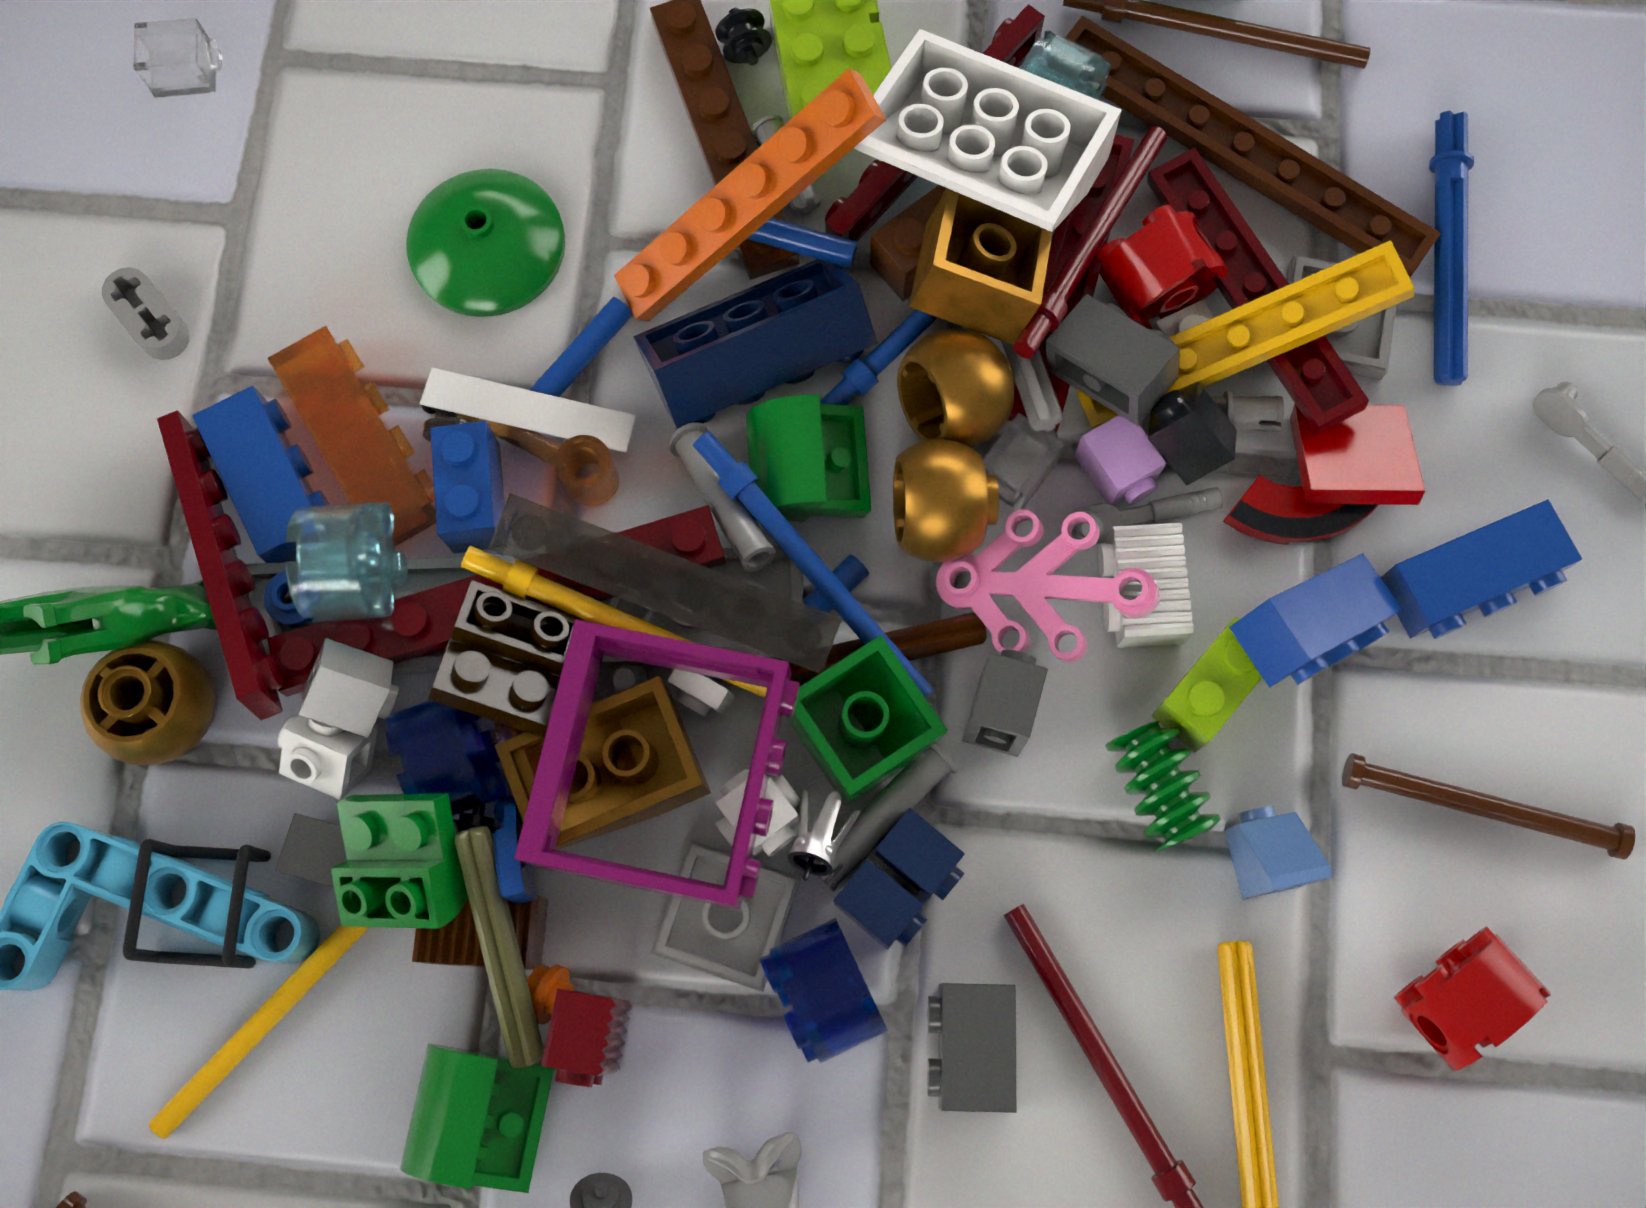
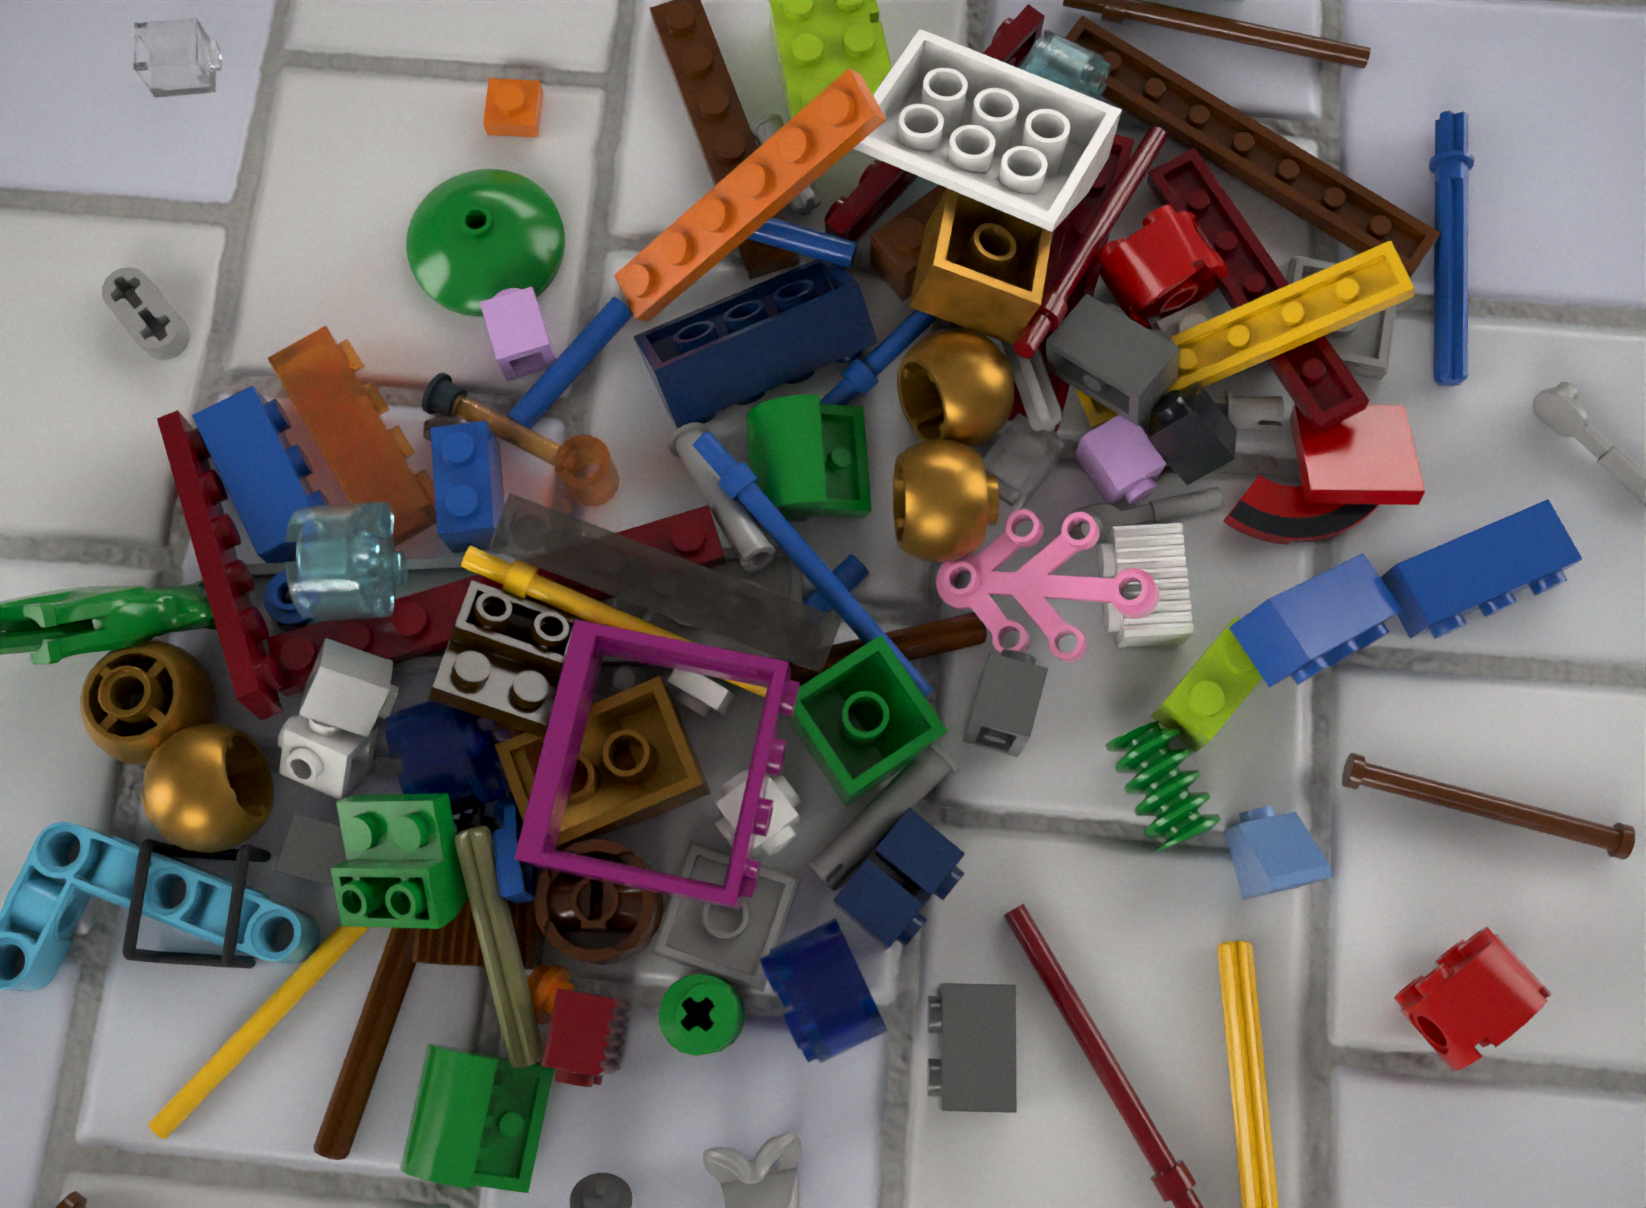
(208, 788): none -> pearl gold wheel
(367, 1046): none -> reddish brown axle
(513, 107): none -> orange plate
(518, 332): none -> lavender brick
(526, 408): white sticker -> none
(596, 917): none -> reddish brown brick
(677, 1014): none -> green piece
(743, 36): black wheel -> none
(817, 845): flat silver piece -> none

